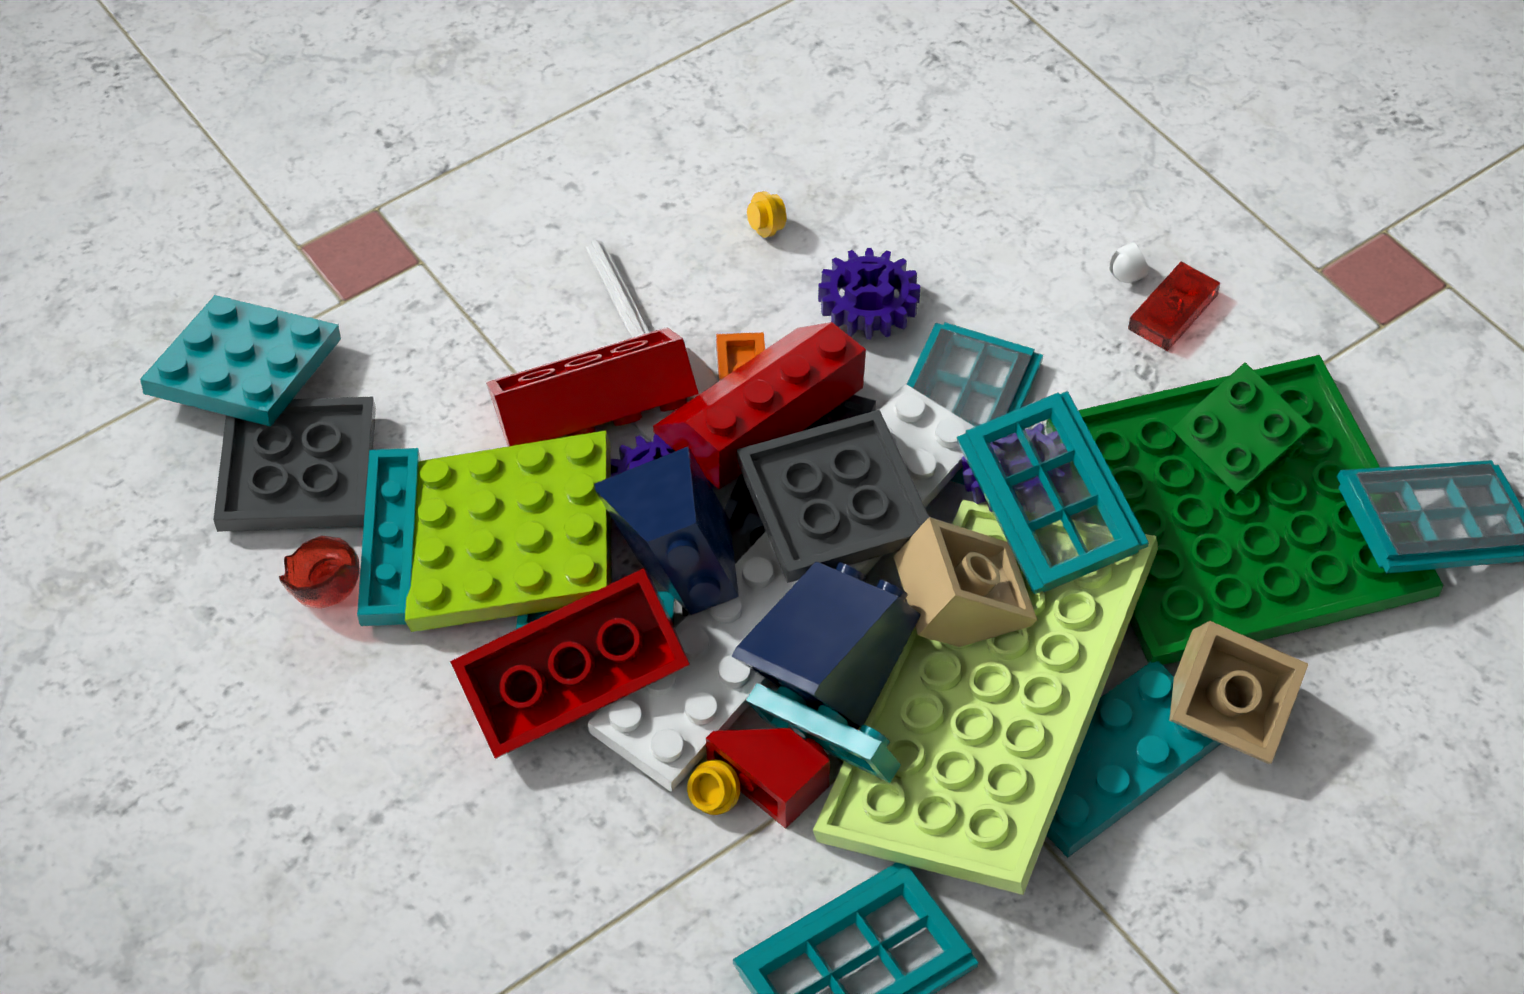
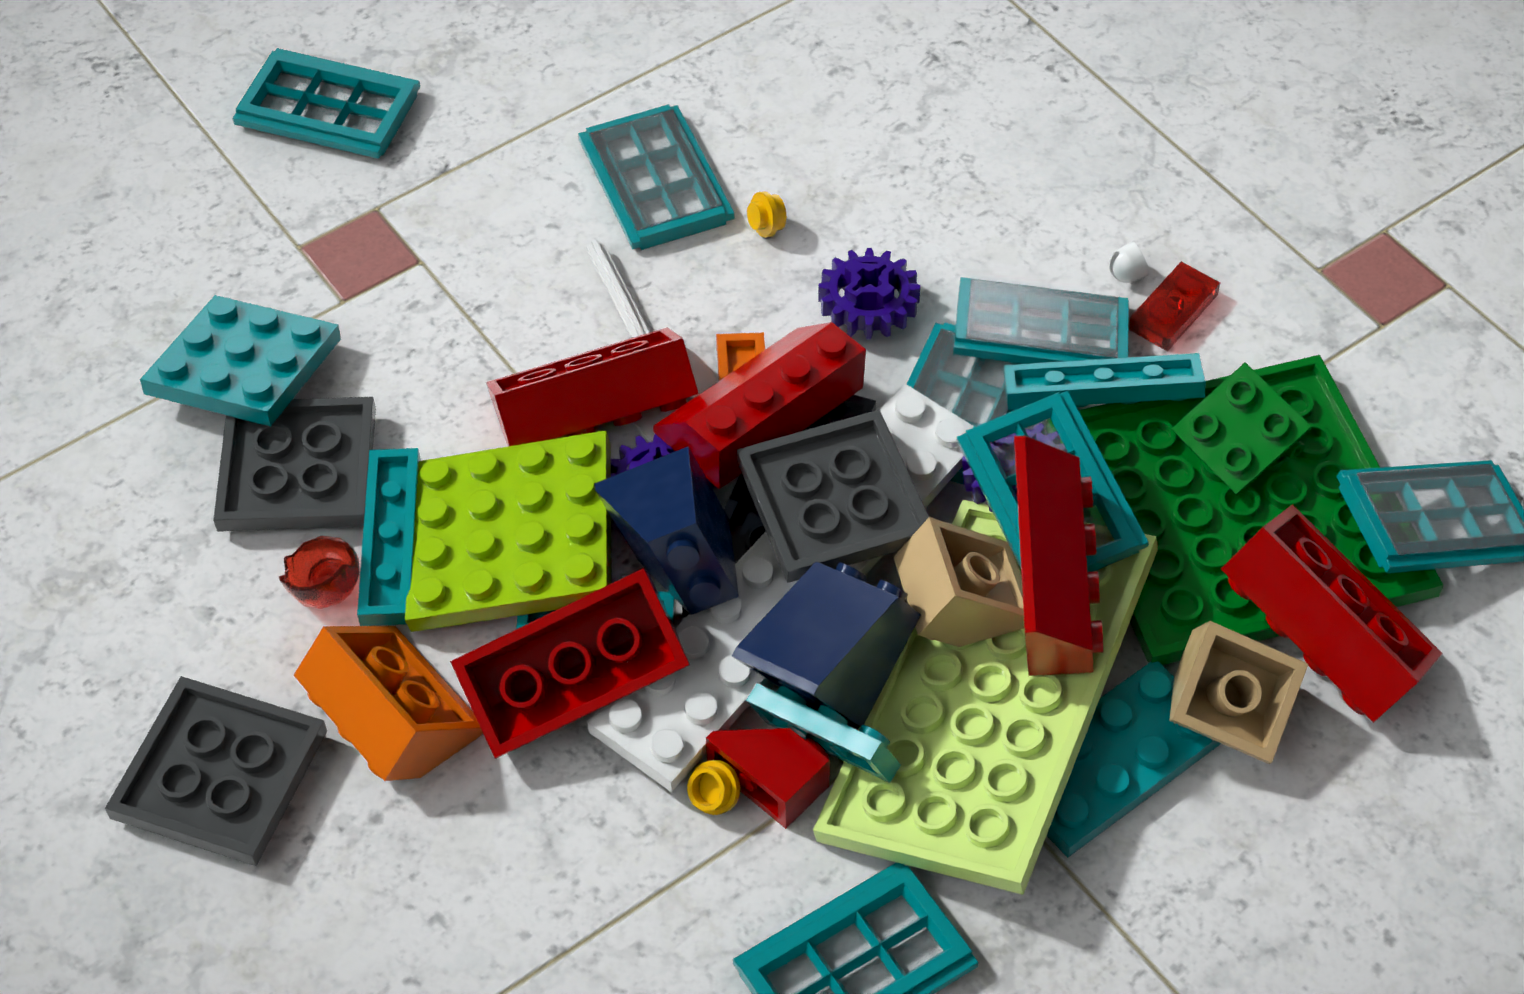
(217, 770): none -> dark grey plate
(327, 103): none -> teal piece
(386, 700): none -> orange slope
(655, 177): none -> clear piece
(1038, 323): none -> clear piece
(1054, 560): none -> red slope
(1107, 380): none -> teal plate
(1331, 613): none -> red slope

